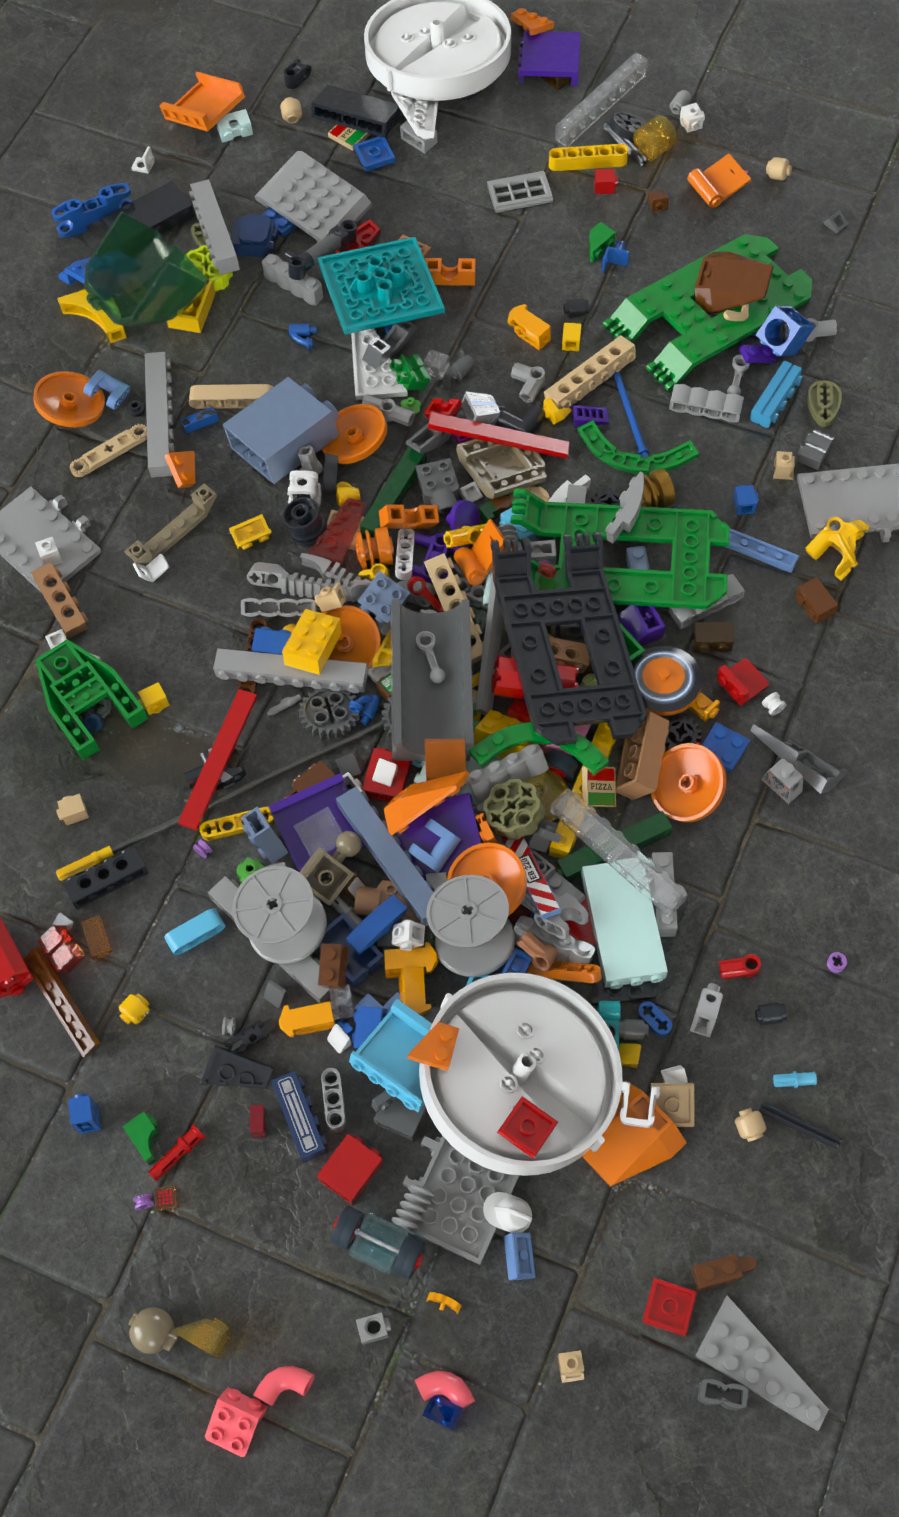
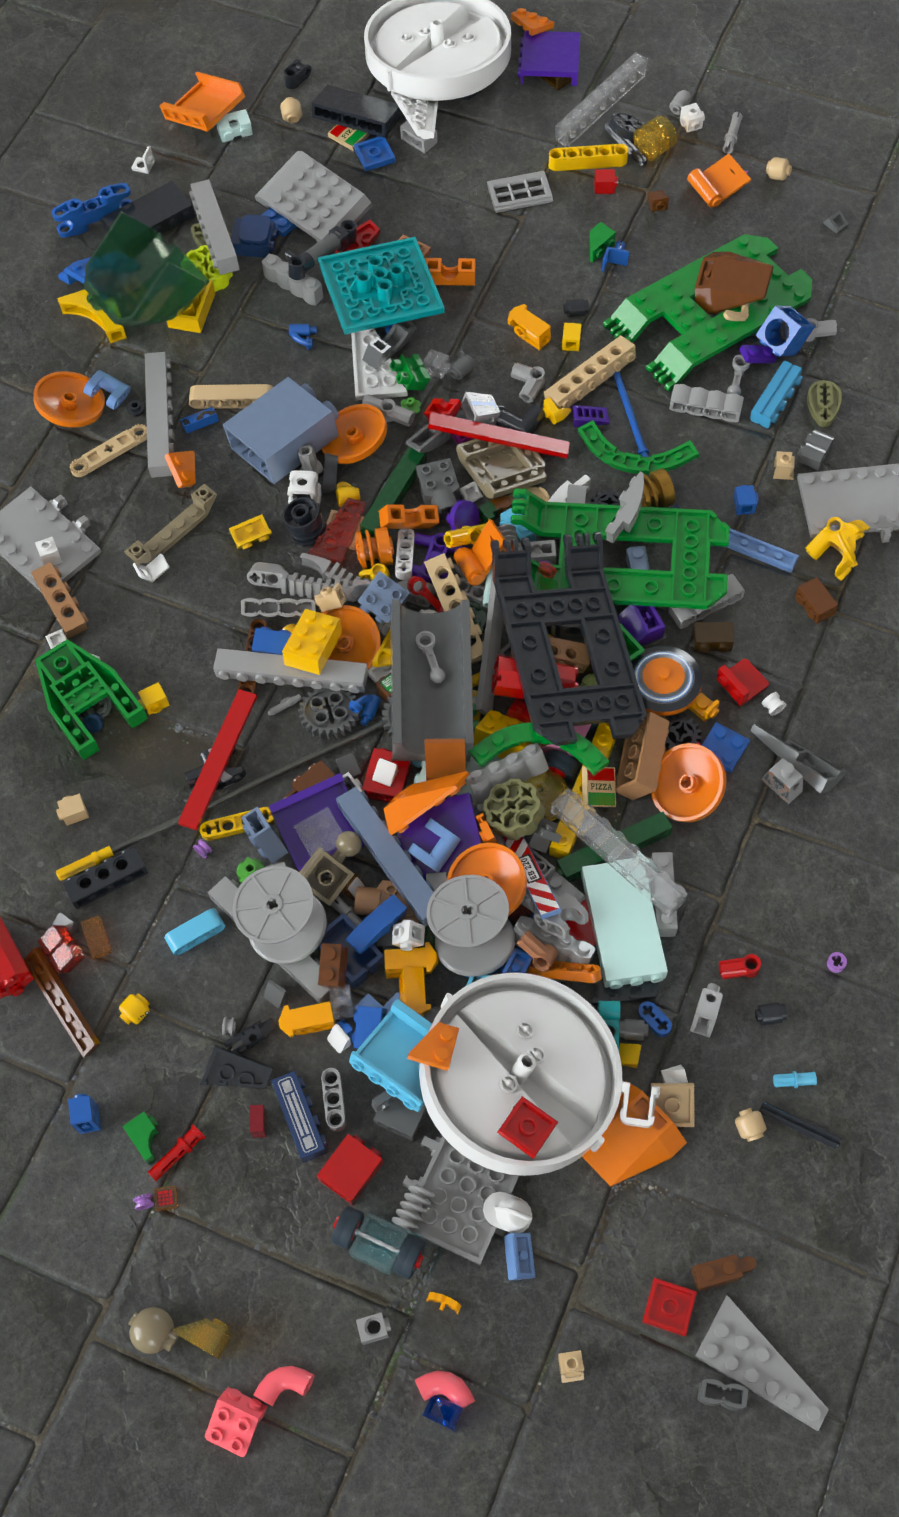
(731, 136): none -> light grey pin

